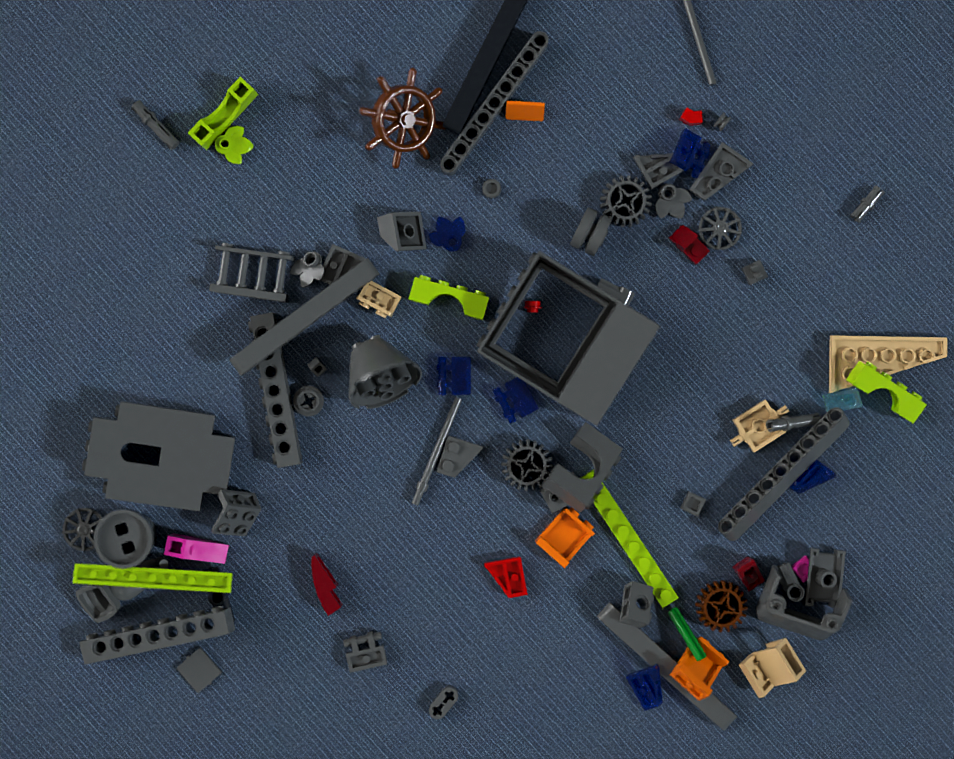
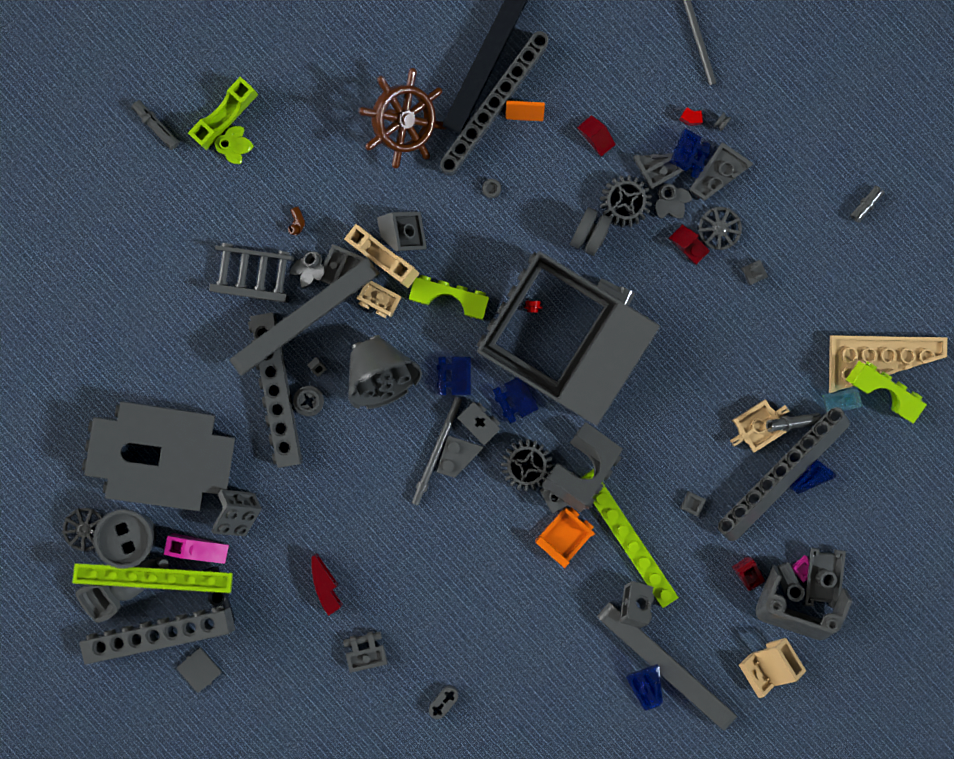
(298, 222): none -> reddish brown arm
(381, 256): none -> tan arch
(447, 231): clear blue plate -> none
(484, 433): none -> dark grey brick
(509, 575): red wing -> none
(596, 135): none -> dark red slope
(687, 634): green axle -> none
(699, 675): orange panel -> none
(718, 614): reddish brown gear -> none

